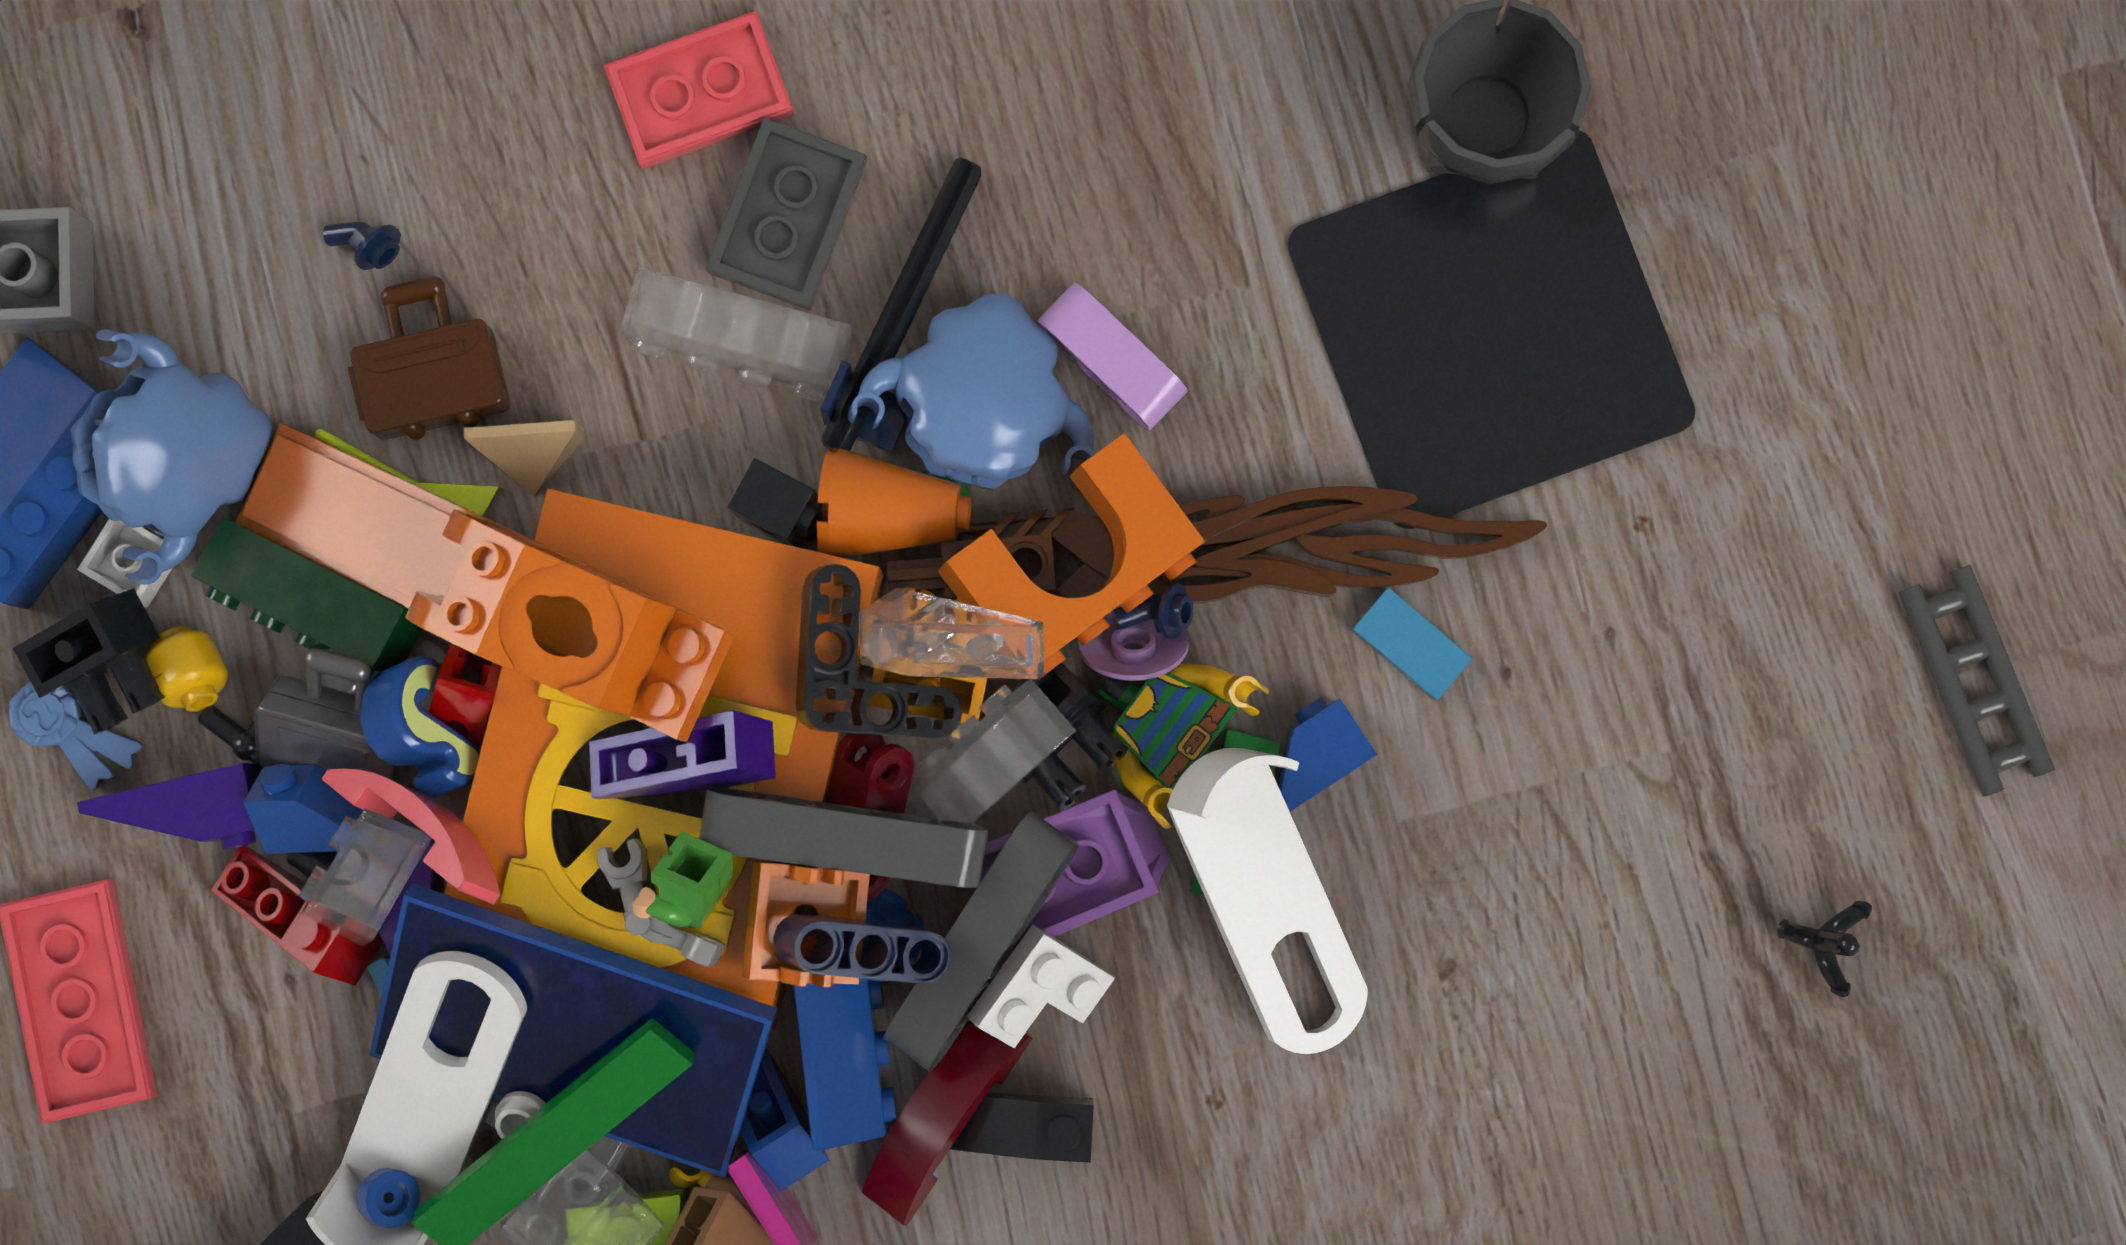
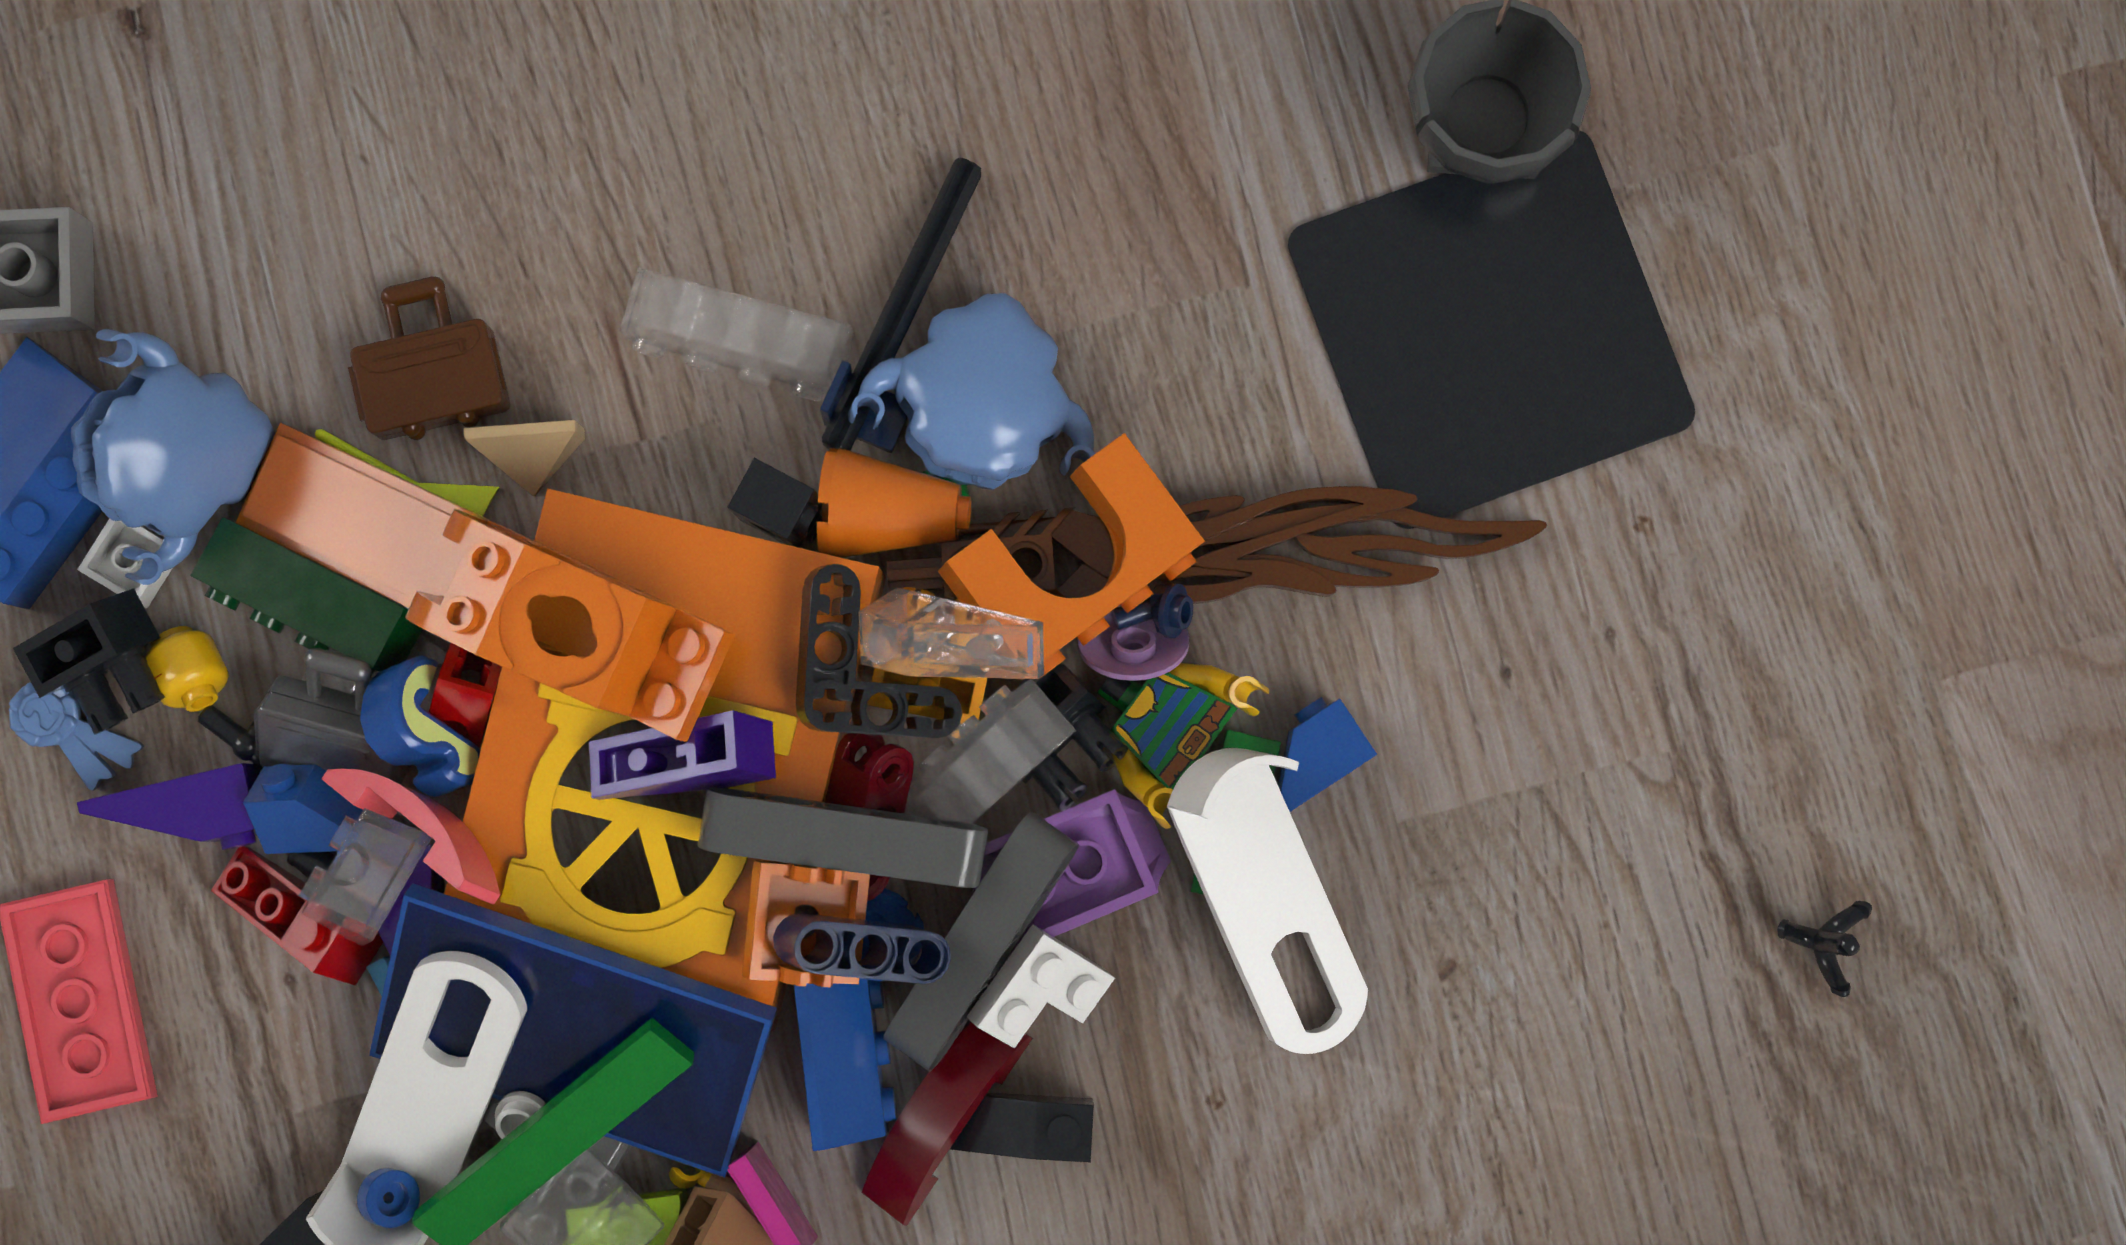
(373, 245): dark blue plate -> none
(629, 881): light grey piece -> none
(688, 881): bright green piece -> none
(698, 89): coral tile -> none
(779, 1128): blue slope -> none
(786, 214): dark grey plate -> none
(1112, 356): lavender beam -> none
(1411, 644): dark azure tile -> none
(1966, 713): dark grey bar -> none

